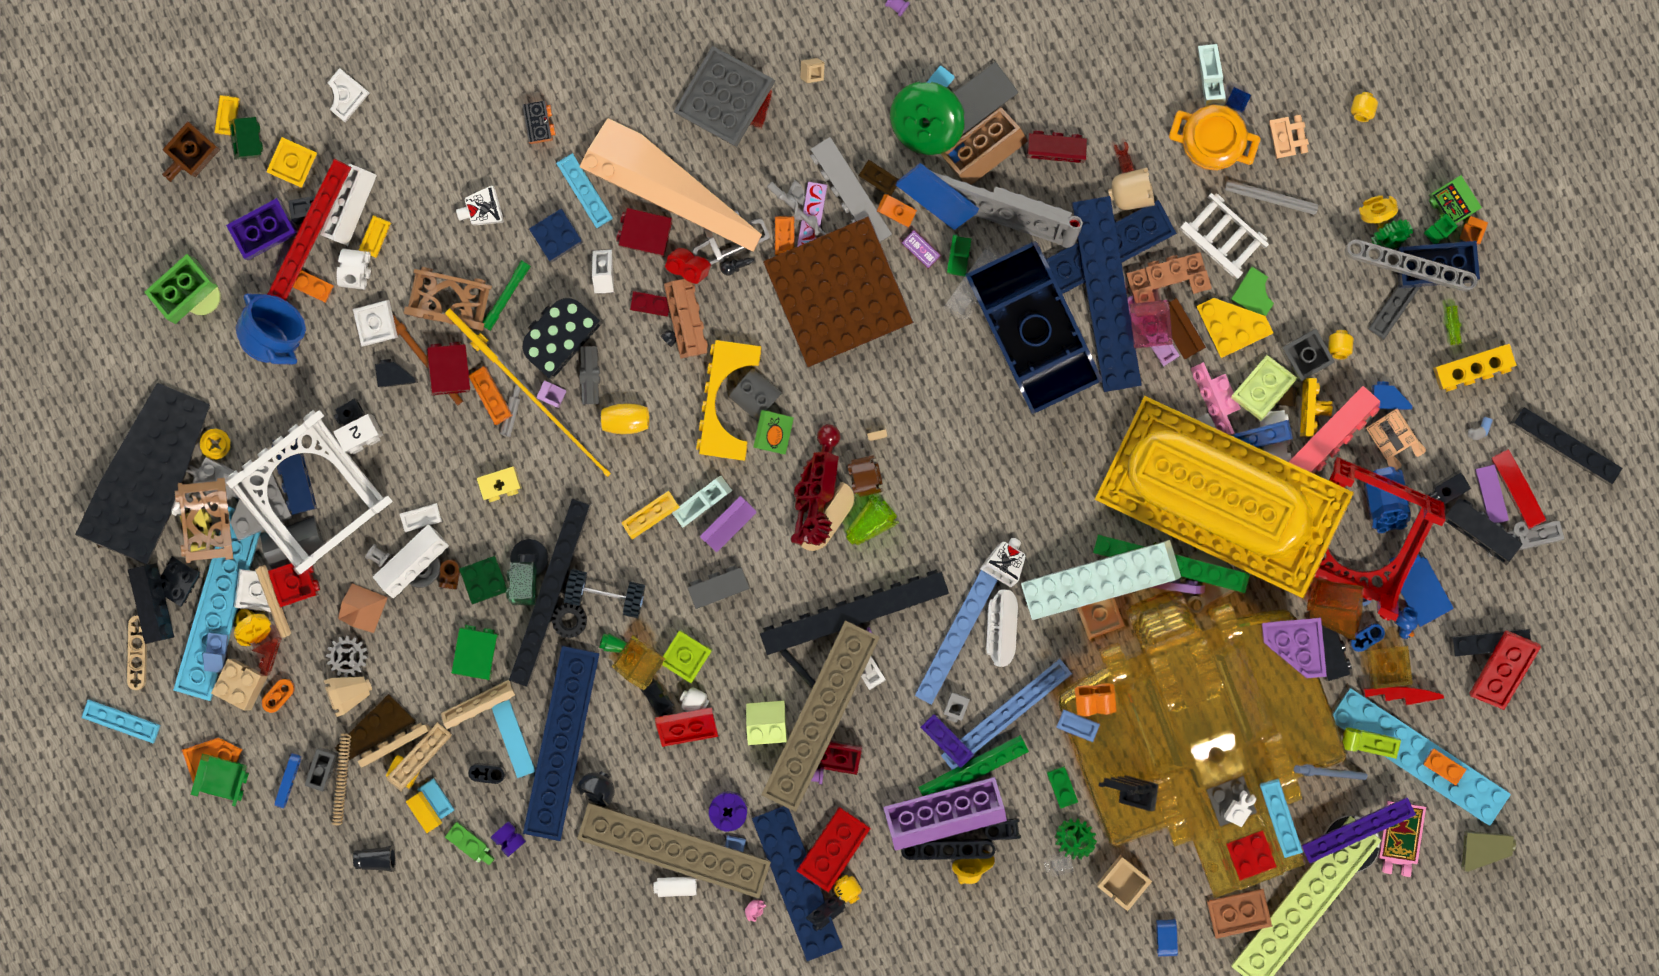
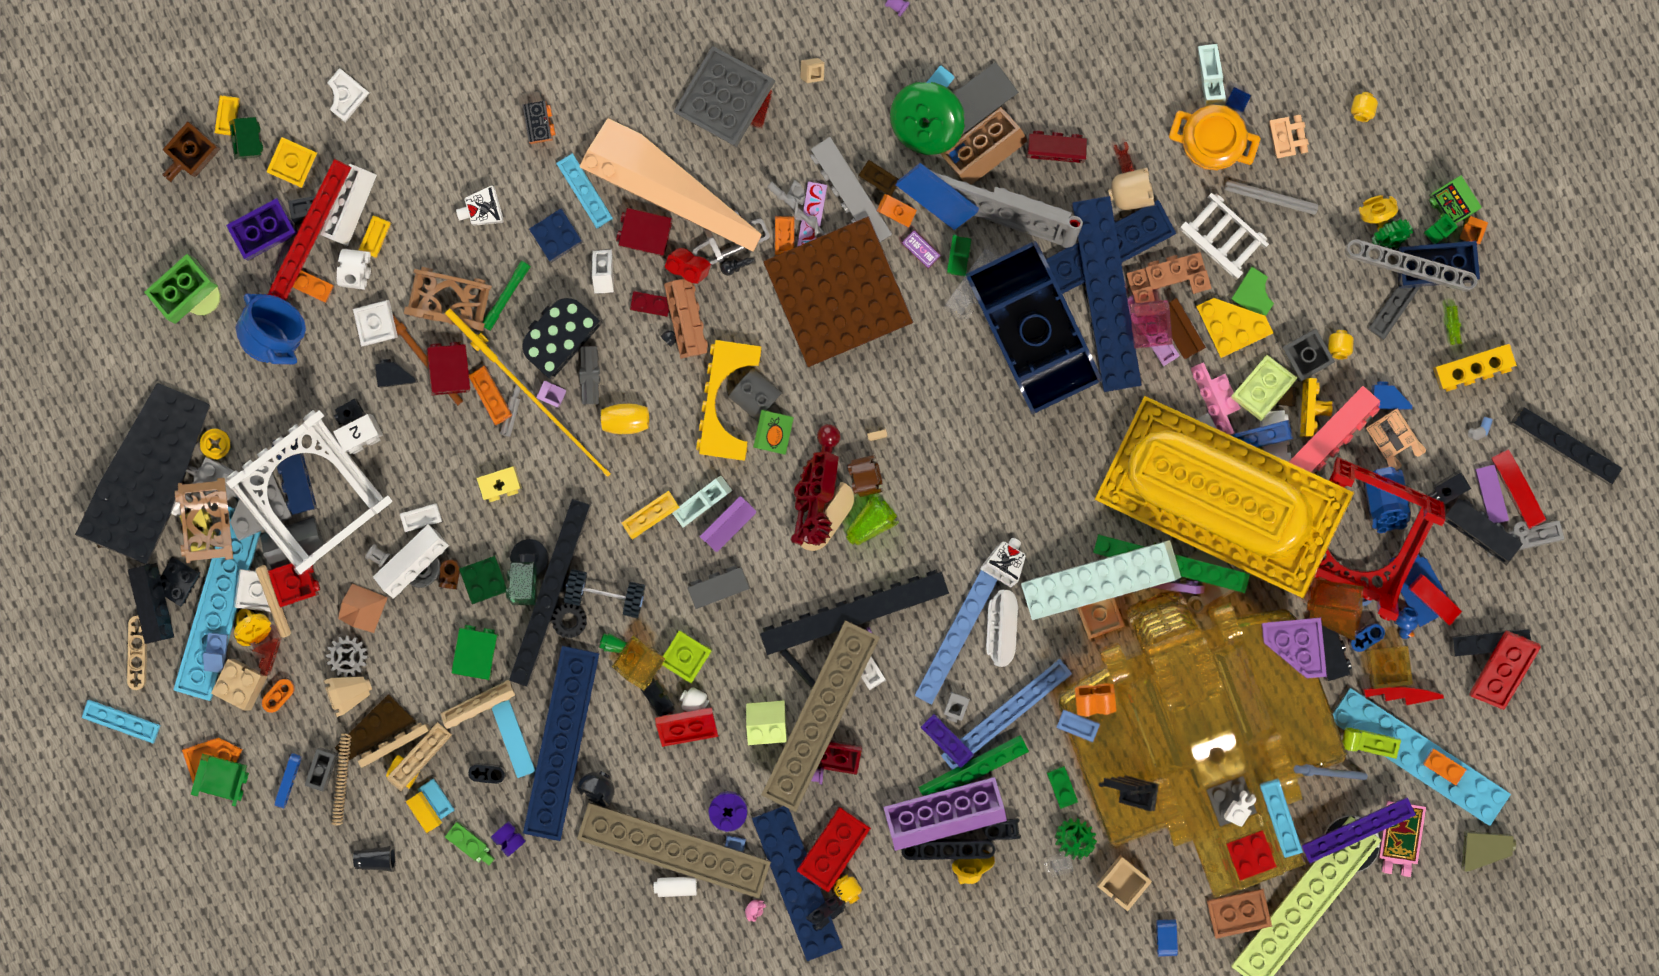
(1435, 599): none -> red slope

